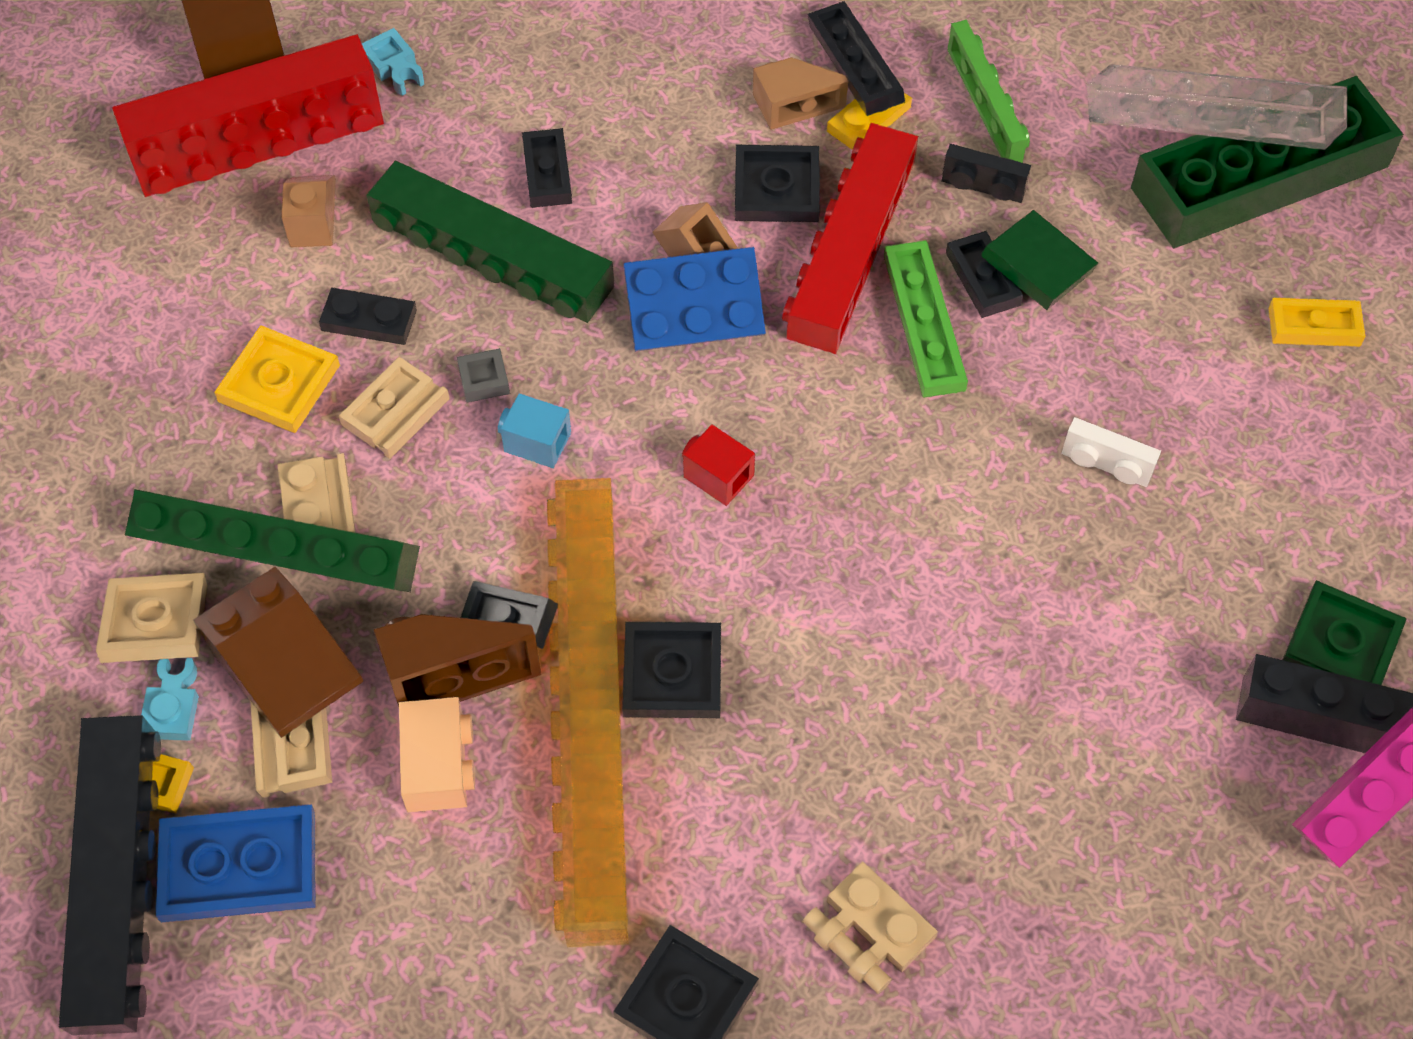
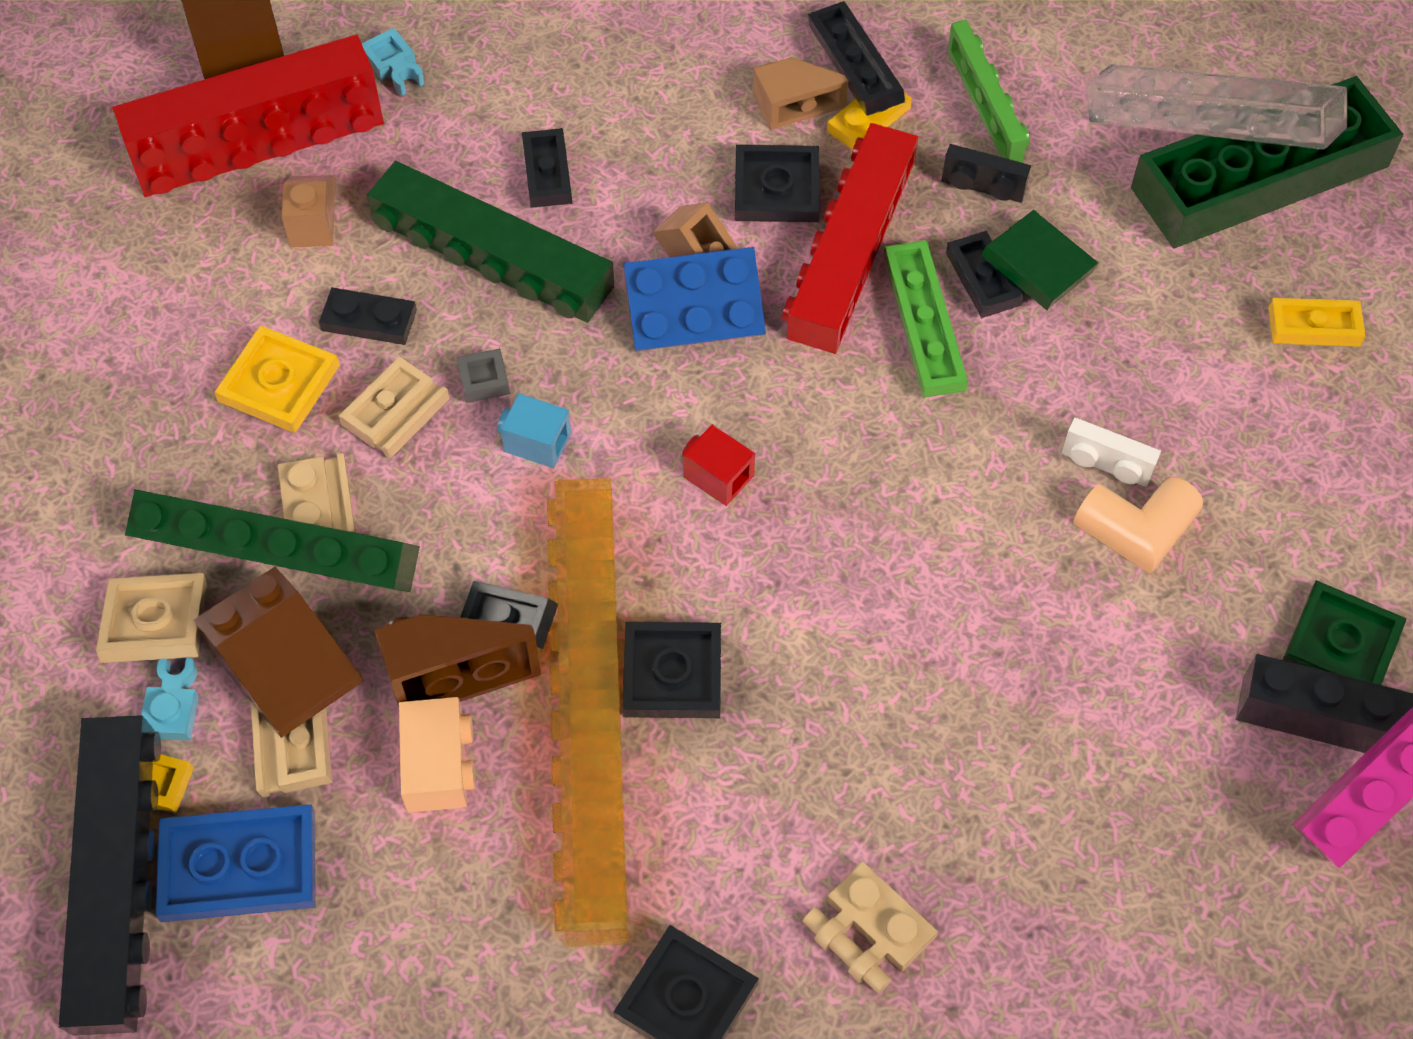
(1142, 533): none -> light nougat brick

